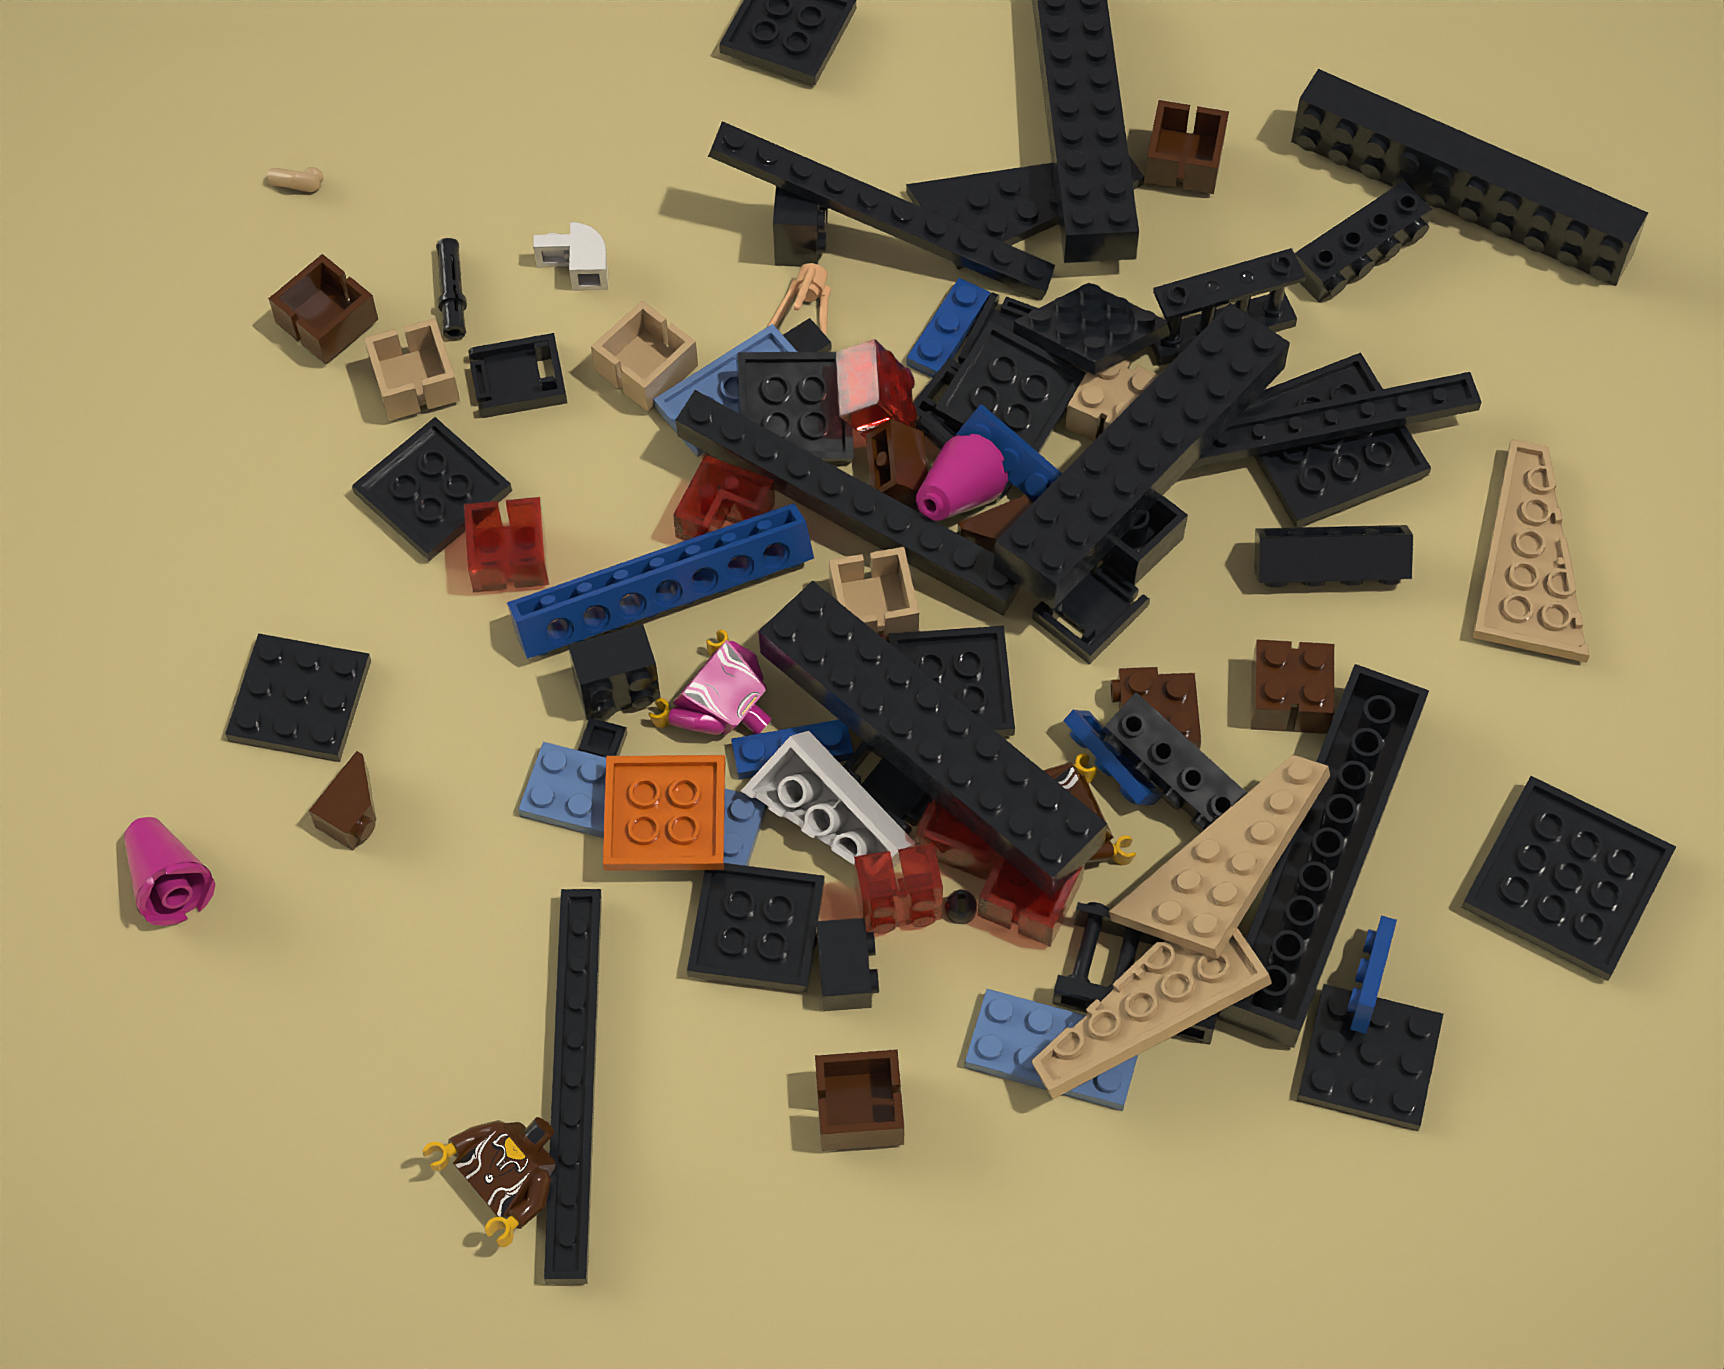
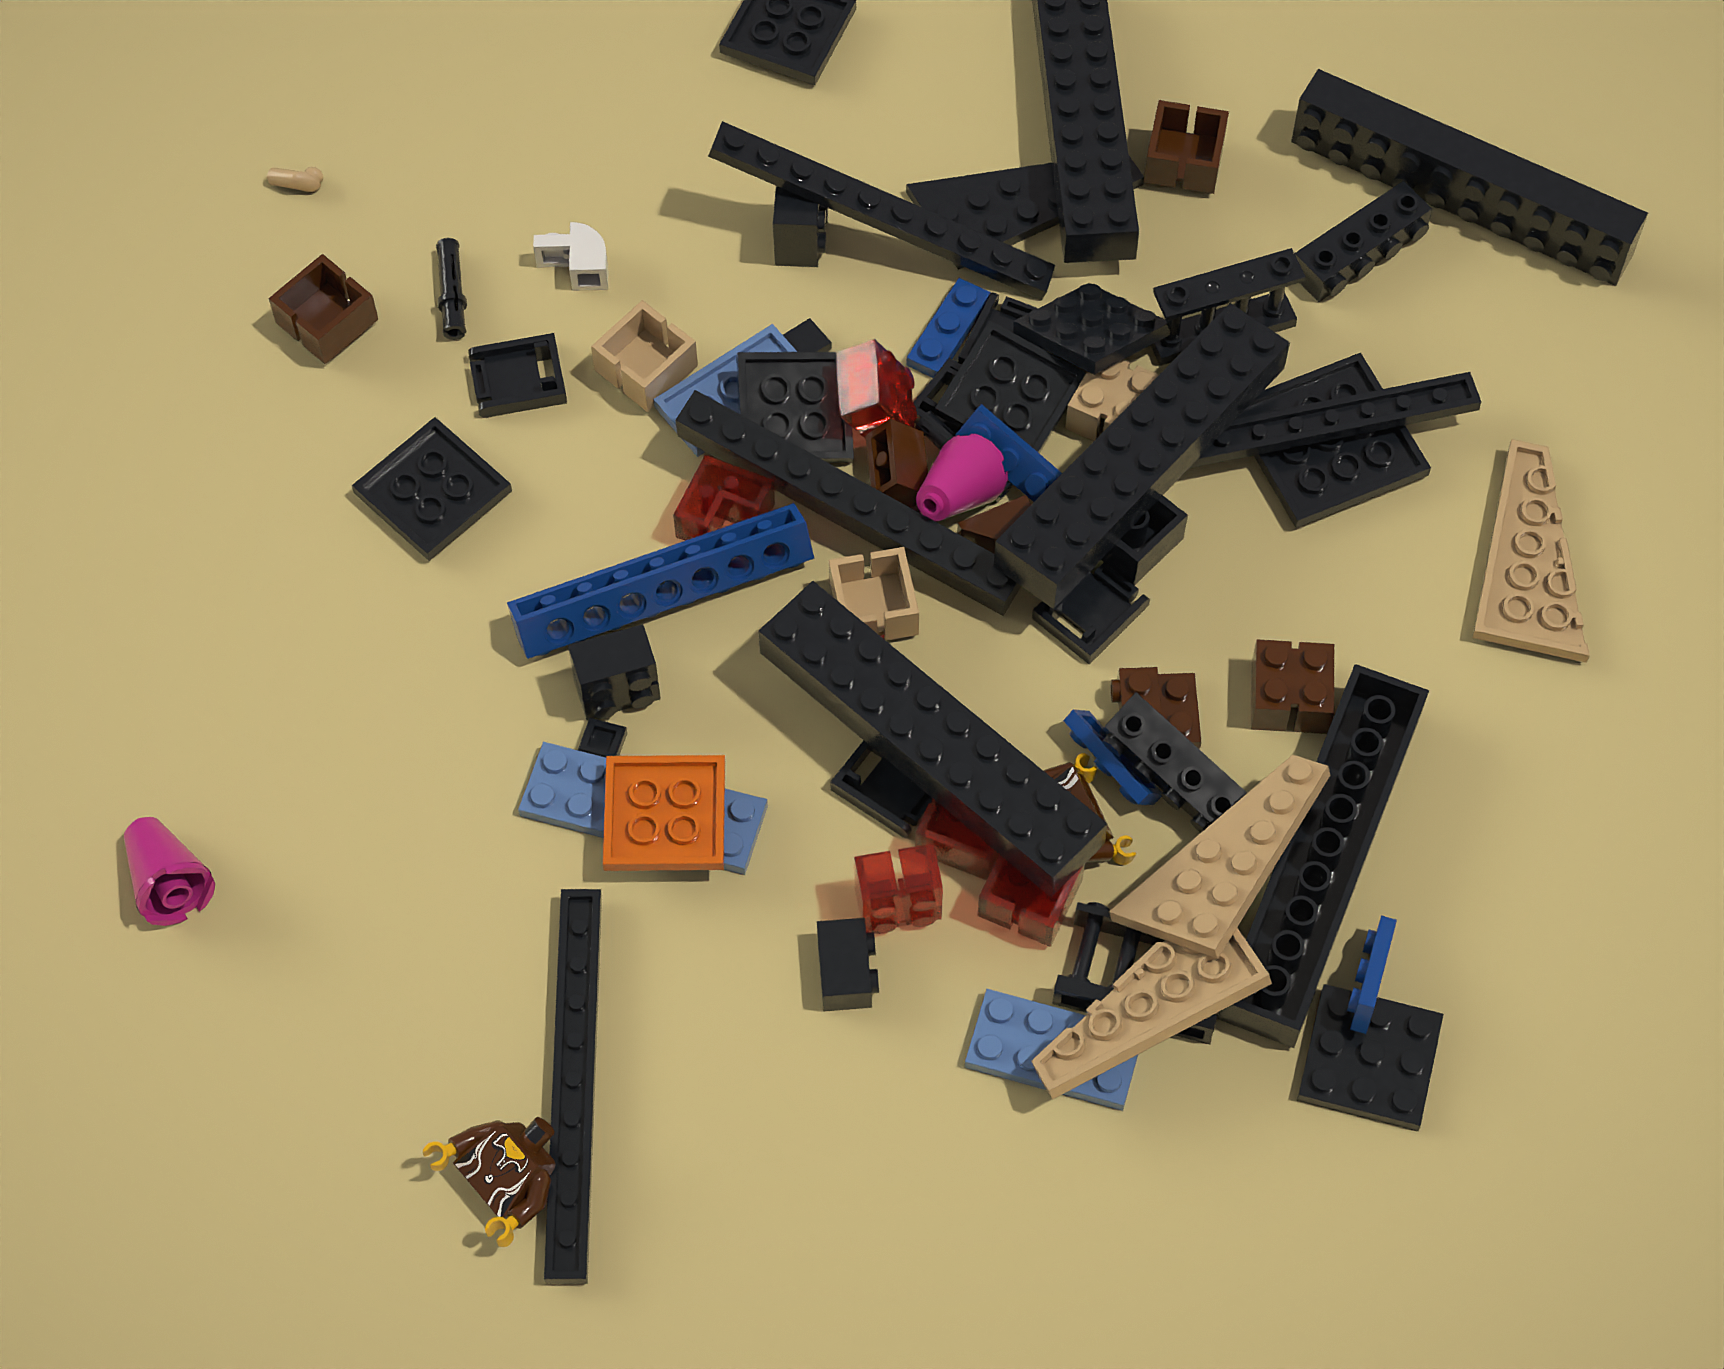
(298, 697): black plate -> none
(347, 805): reddish brown slope -> none
(415, 377): tan piece -> none
(506, 552): clear red piece -> none
(719, 693): dark pink torso -> none
(755, 750): blue plate -> none
(756, 927): black plate -> none
(808, 287): light nougat plant -> none
(825, 800): white wedge -> none
(857, 1100): reddish brown piece -> none
(951, 907): black hinge -> none
(968, 666): black plate -> none
(1333, 554): black brick -> none
(1569, 877): black plate -> none

